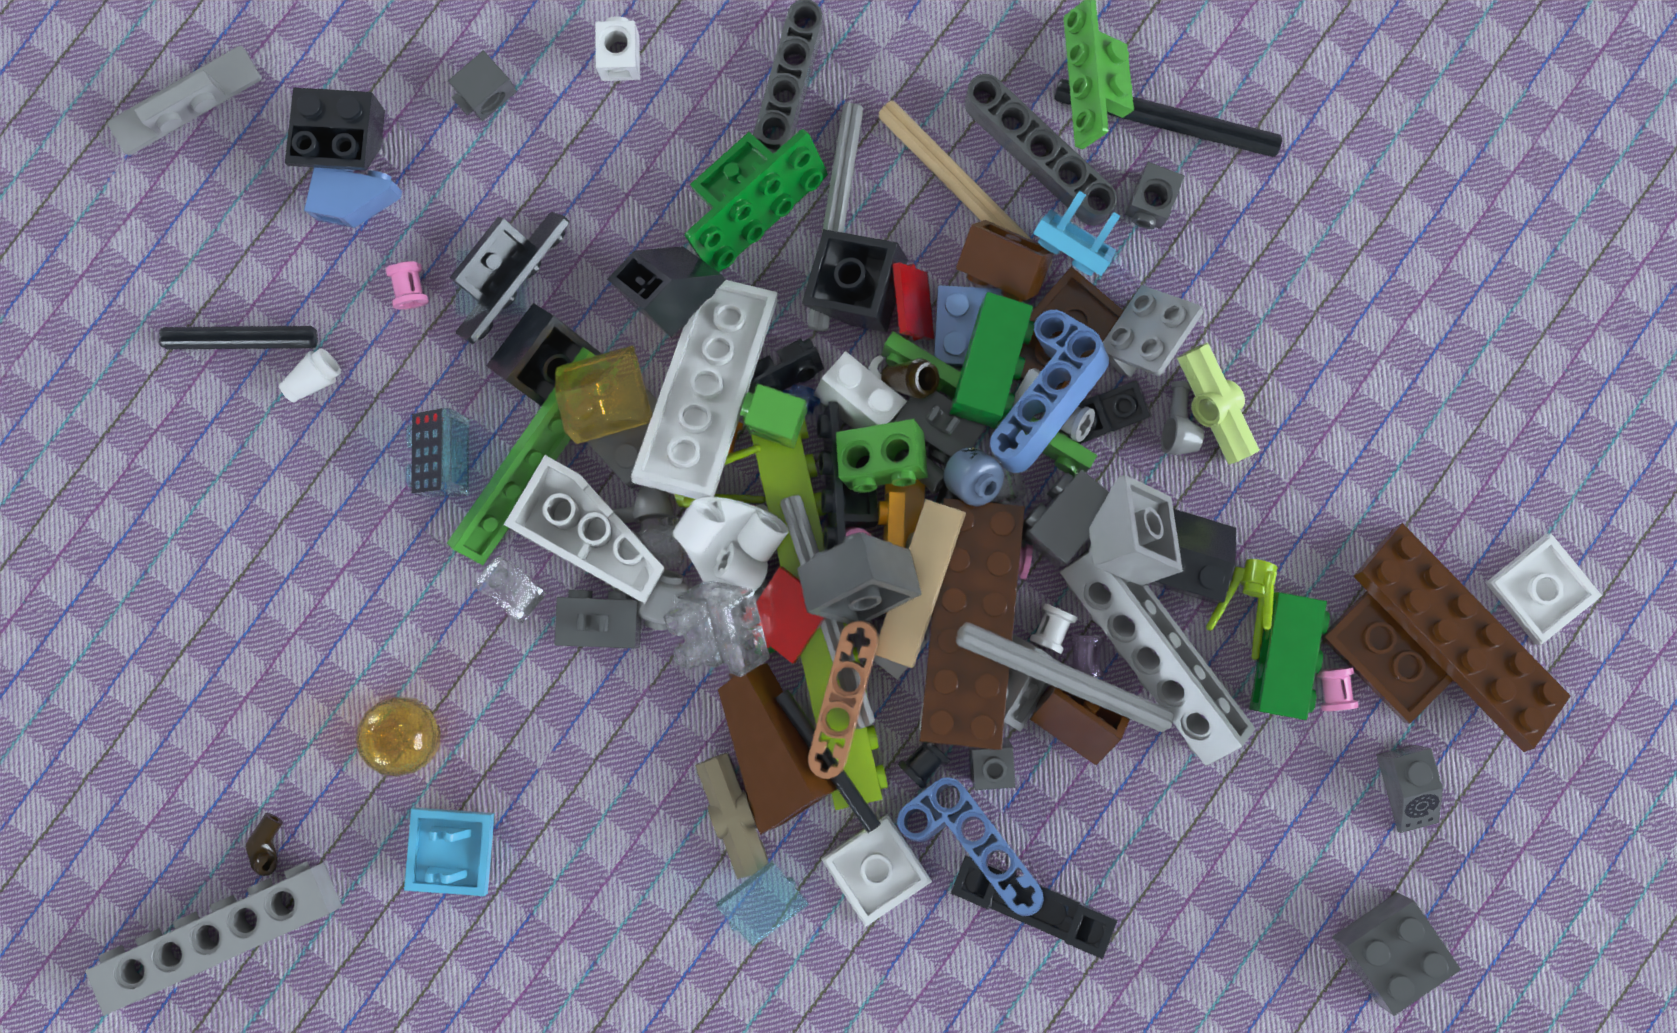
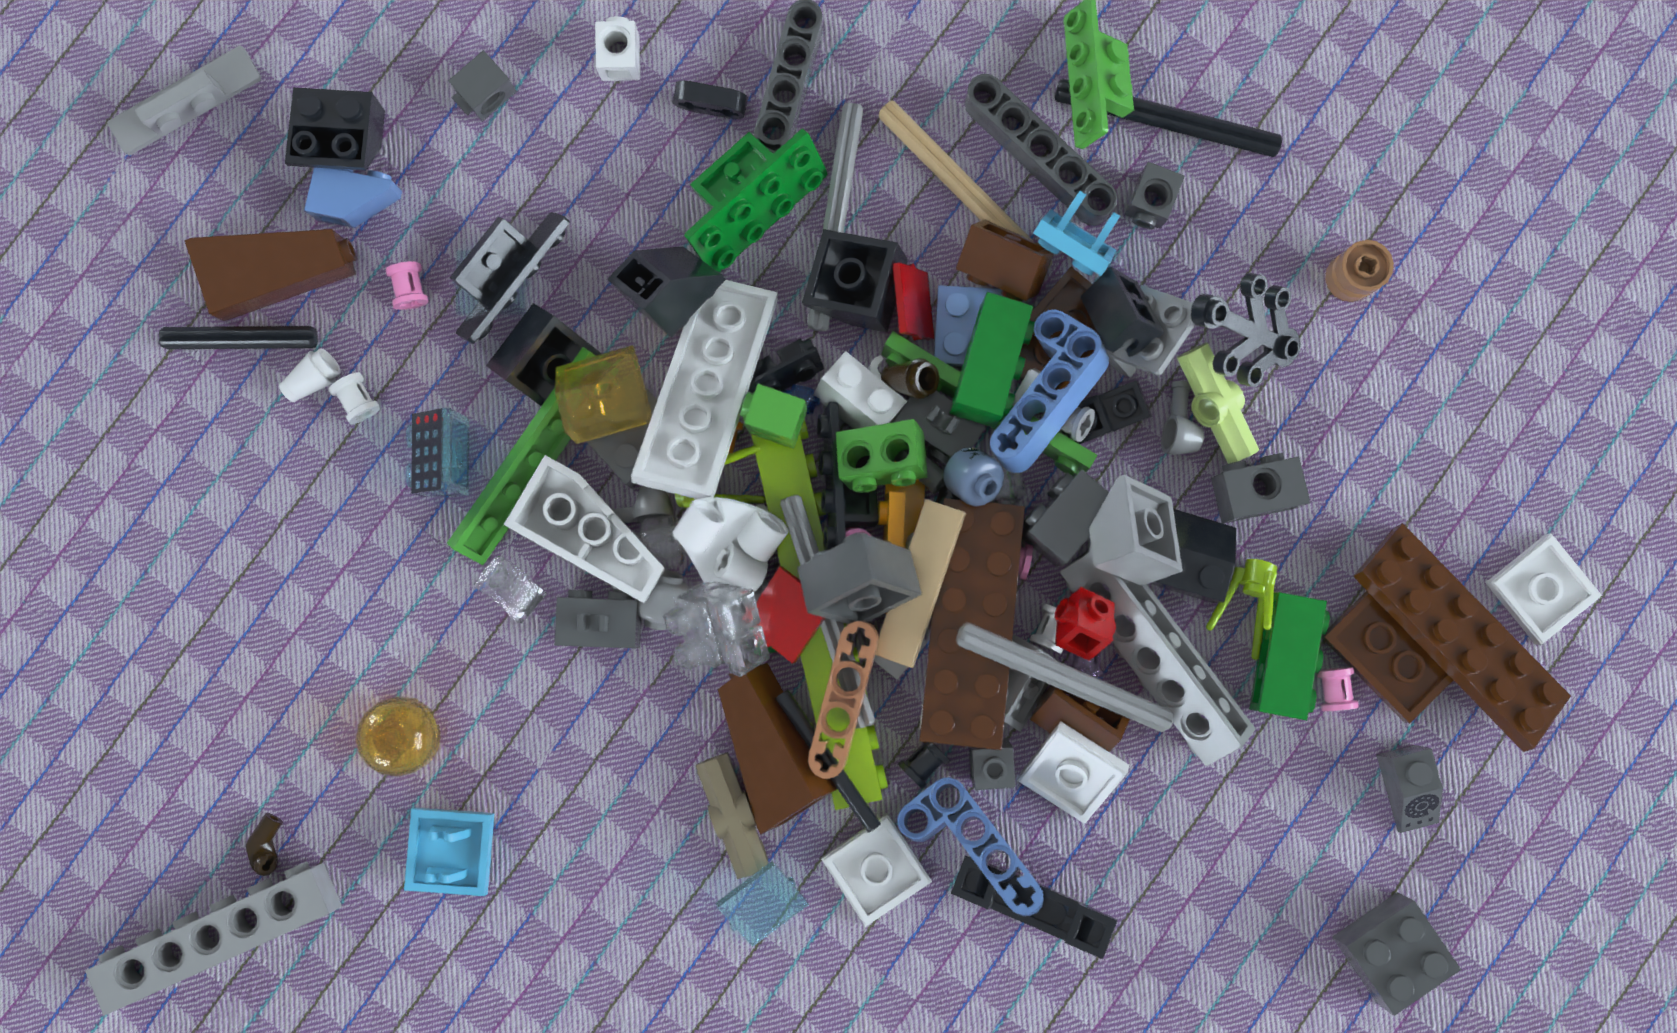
(266, 268): none -> reddish brown slope
(354, 398): none -> white bush
(710, 99): none -> black beam
(1073, 772): none -> white tile
(1084, 623): none -> red brick
(1121, 312): none -> black hinge
(1280, 345): none -> plant
(1283, 488): none -> dark grey brick
(1359, 271): none -> medium nougat wheel

